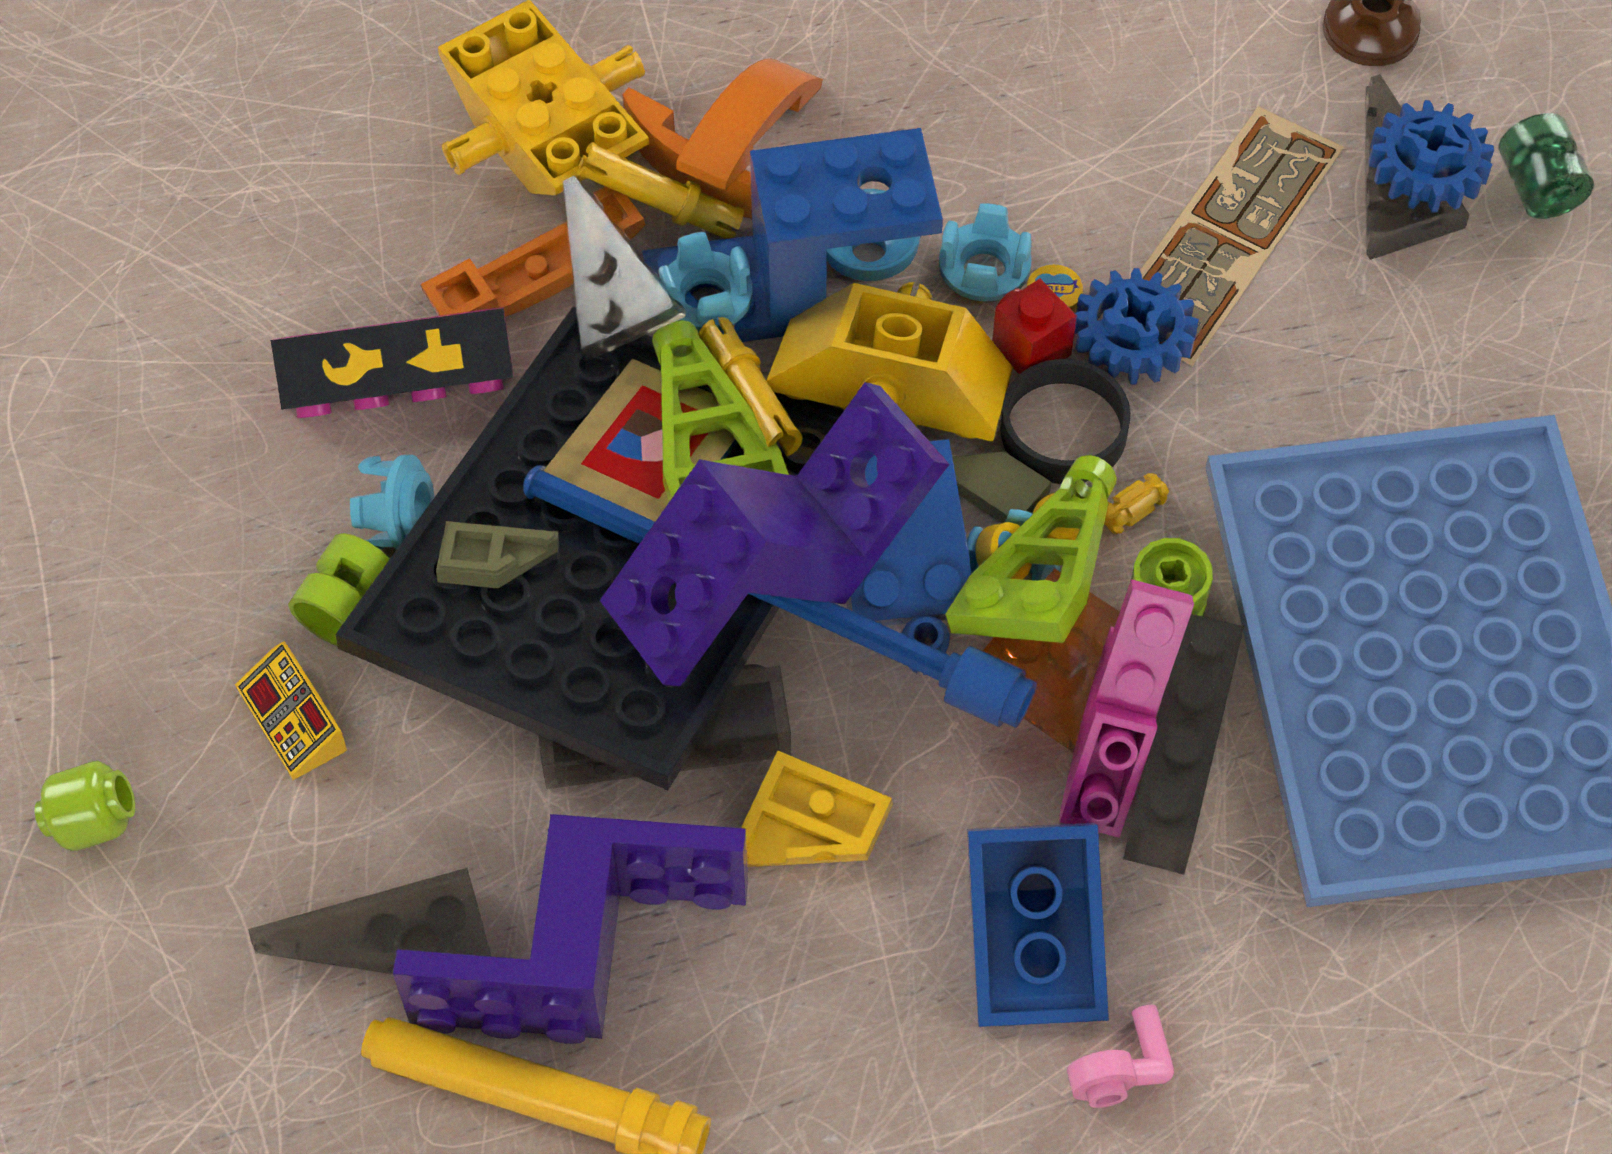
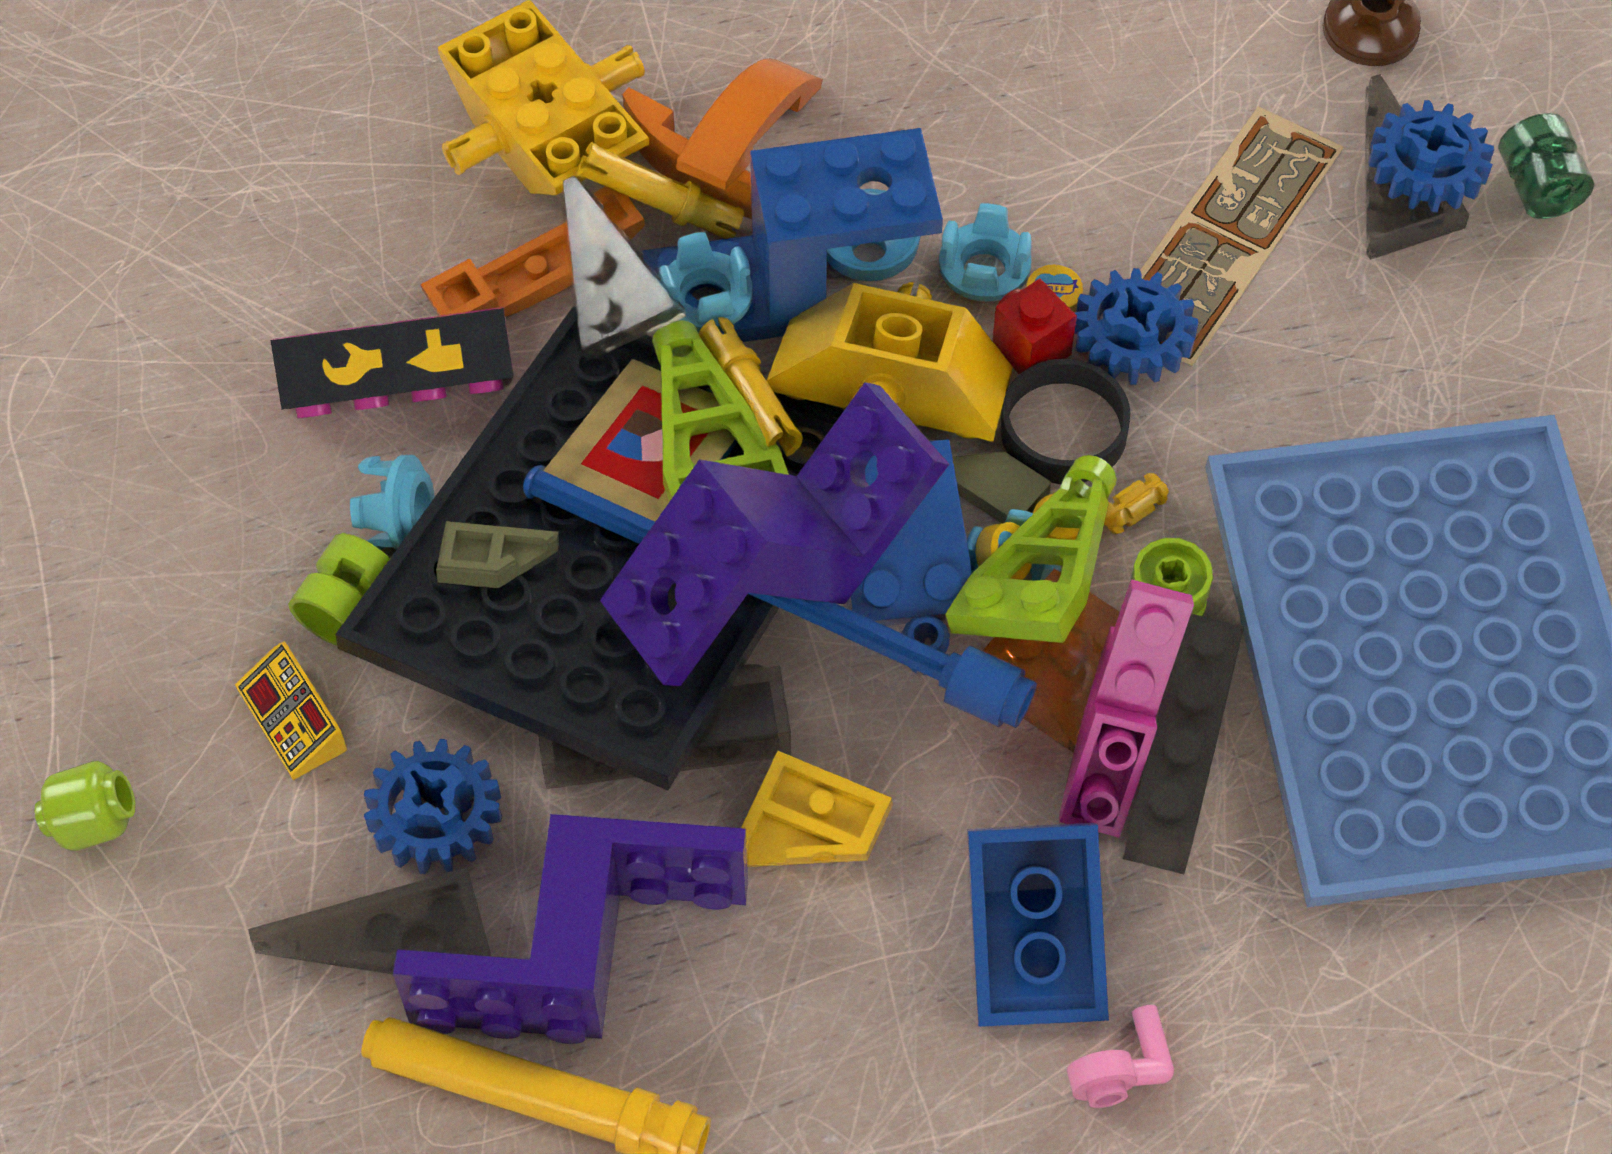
(421, 829): none -> blue gear

